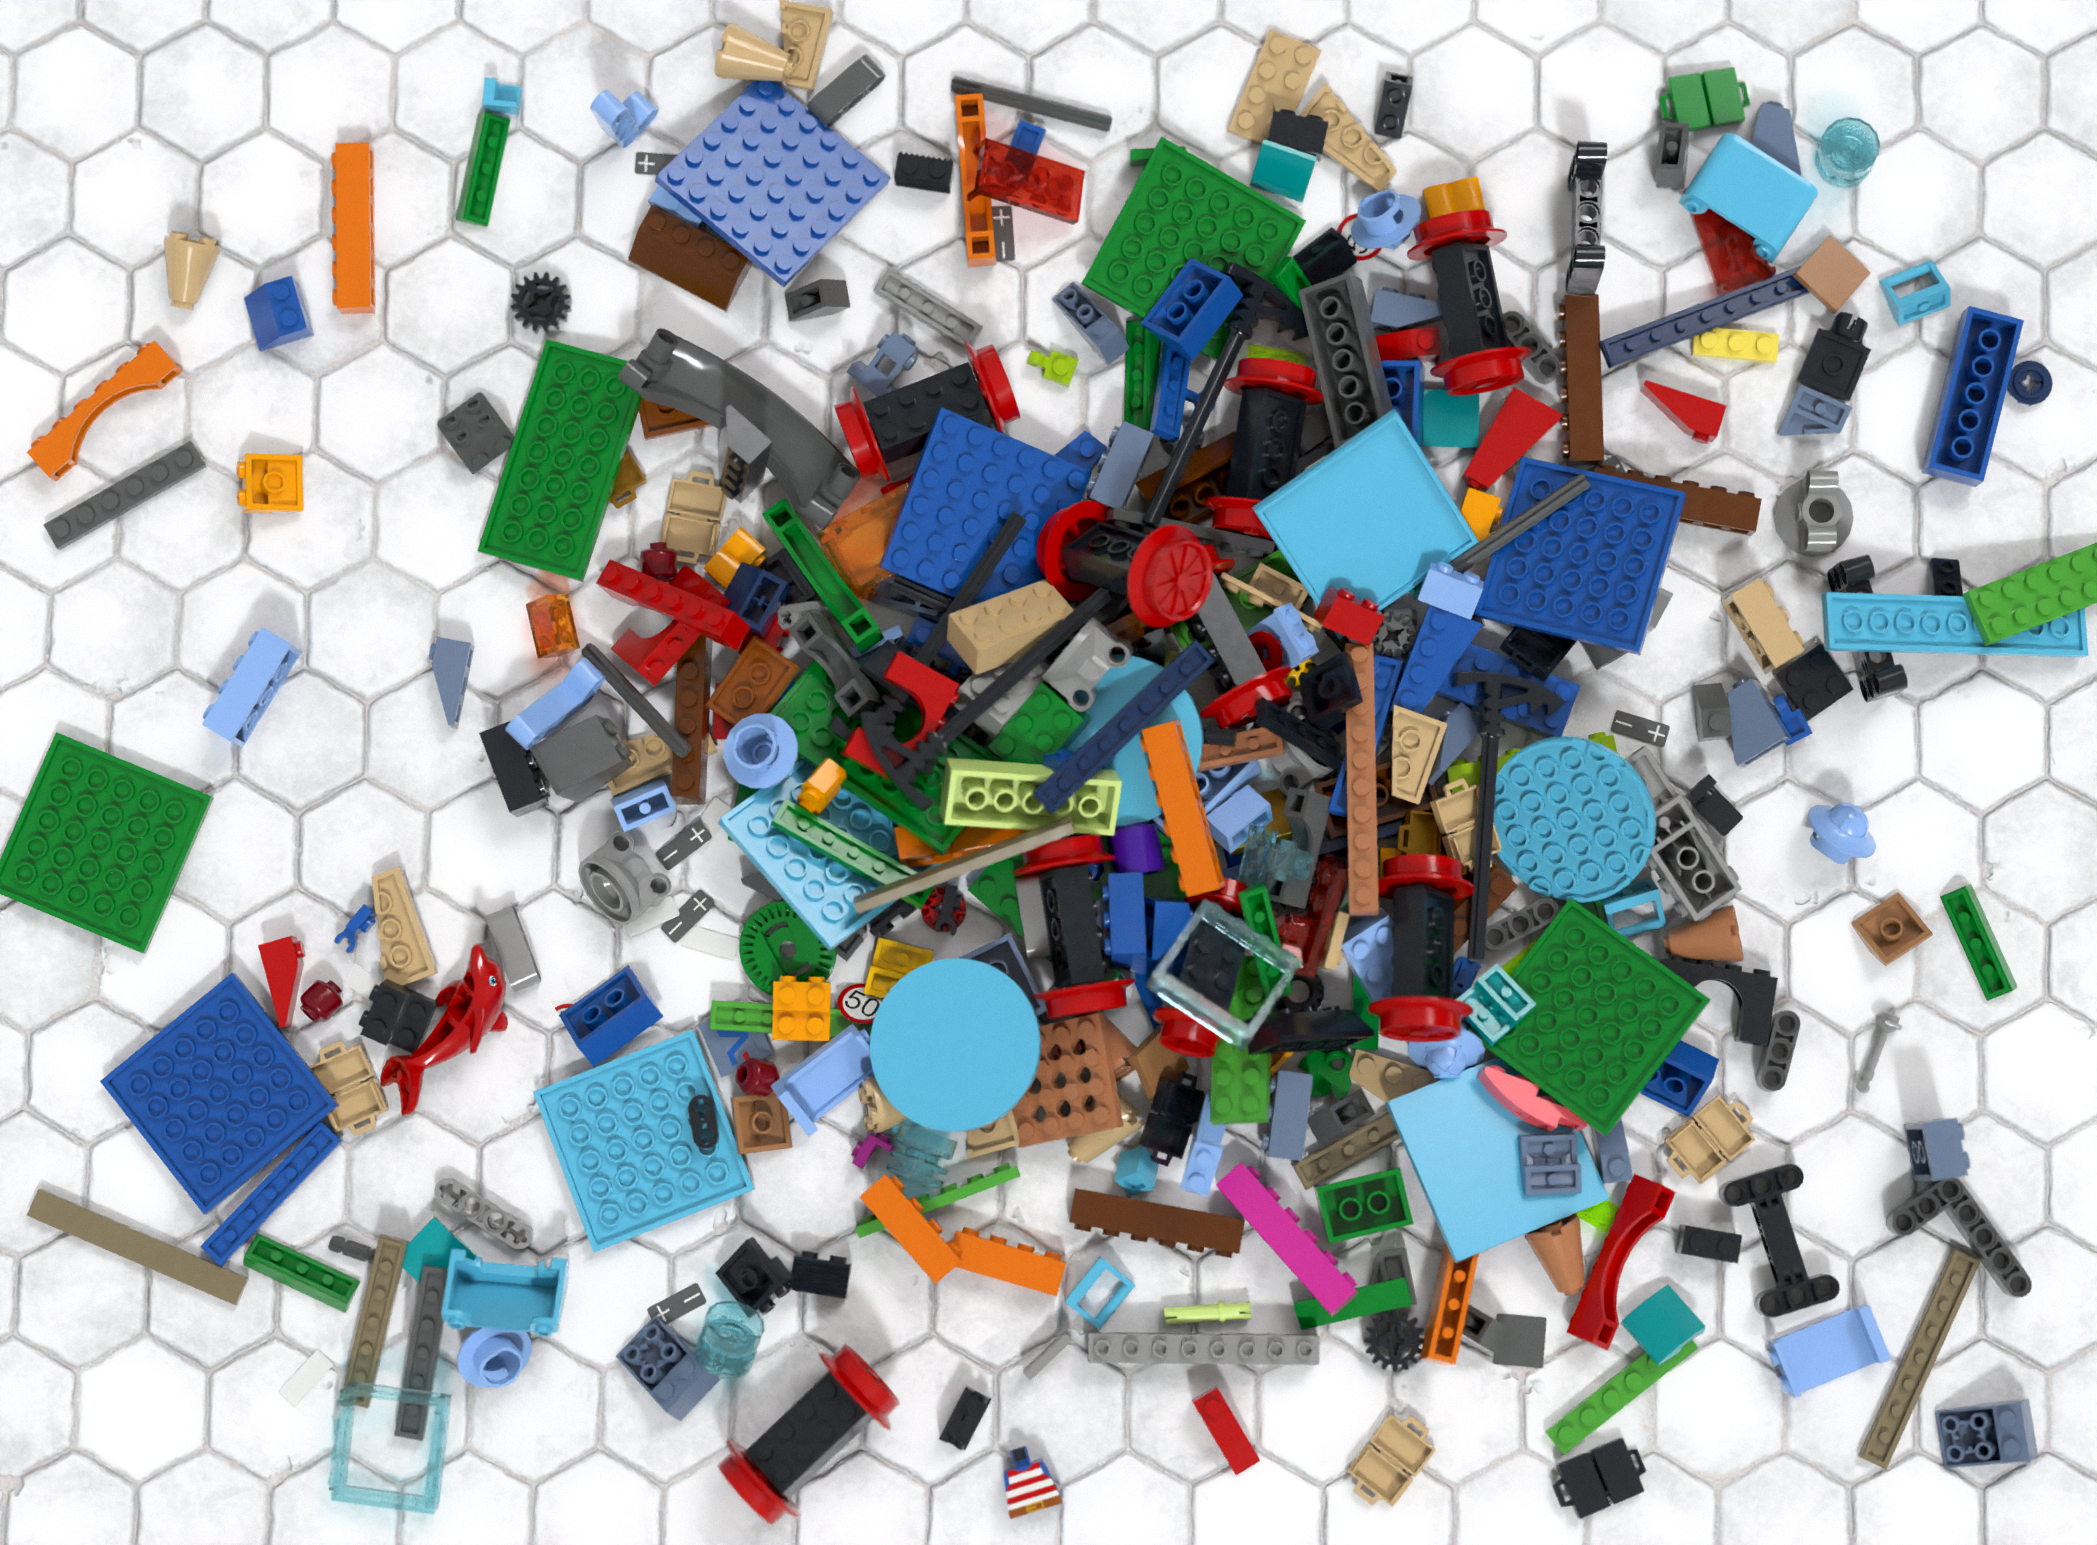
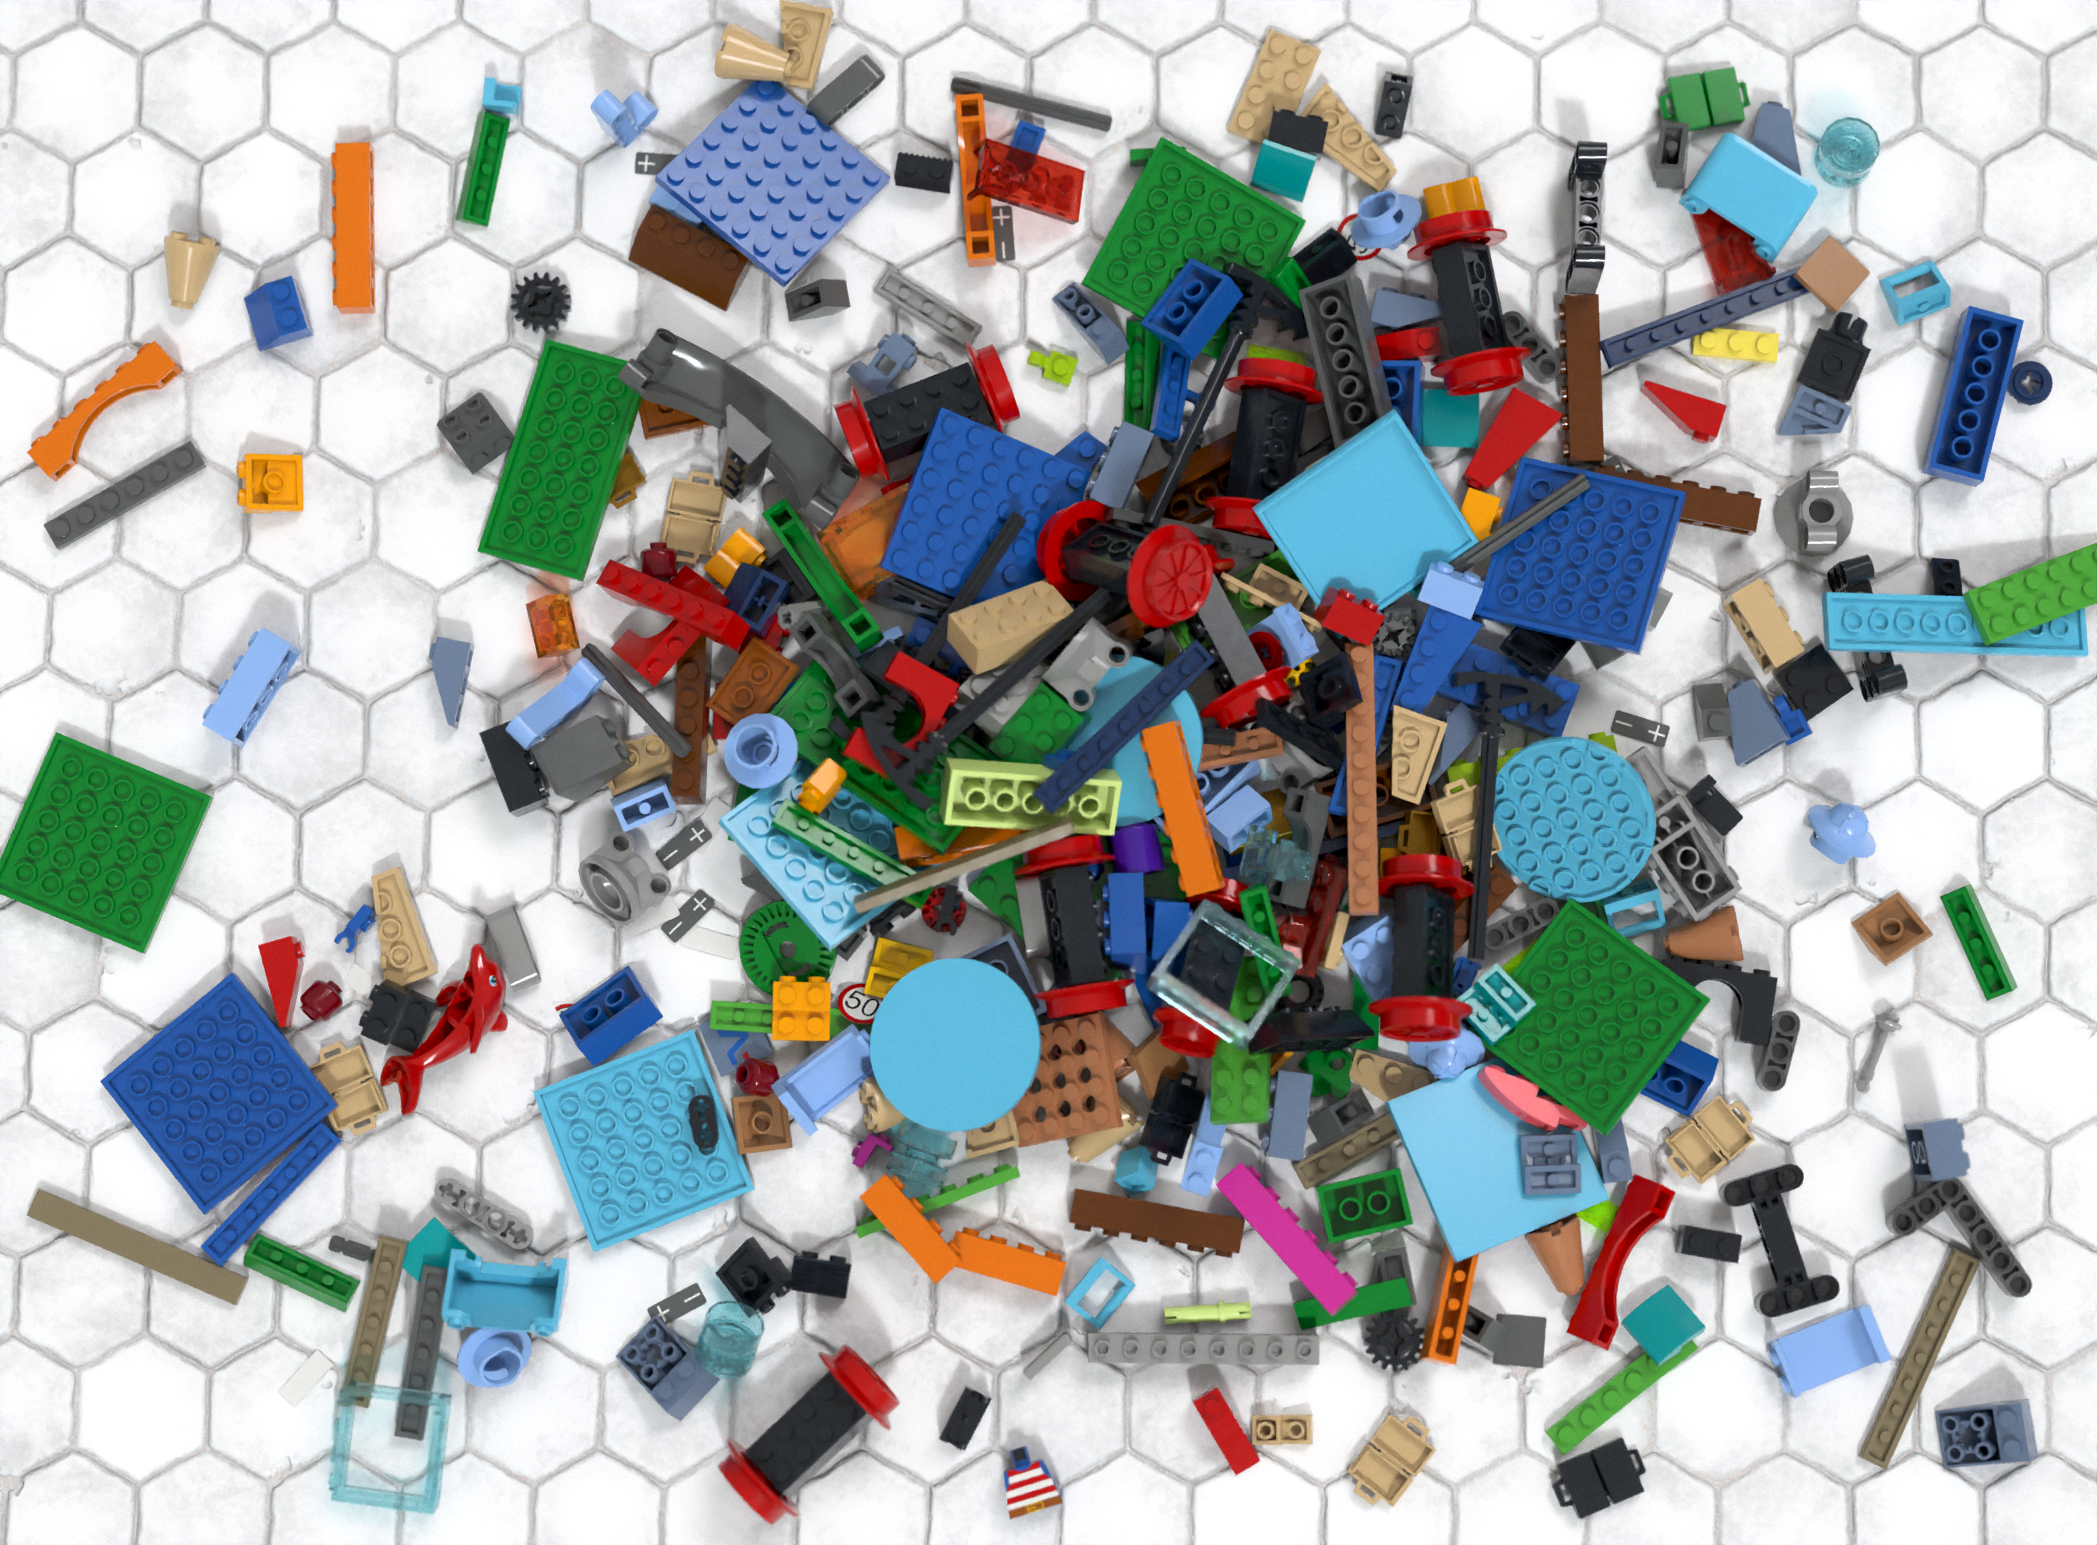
(1282, 1429): none -> tan slope

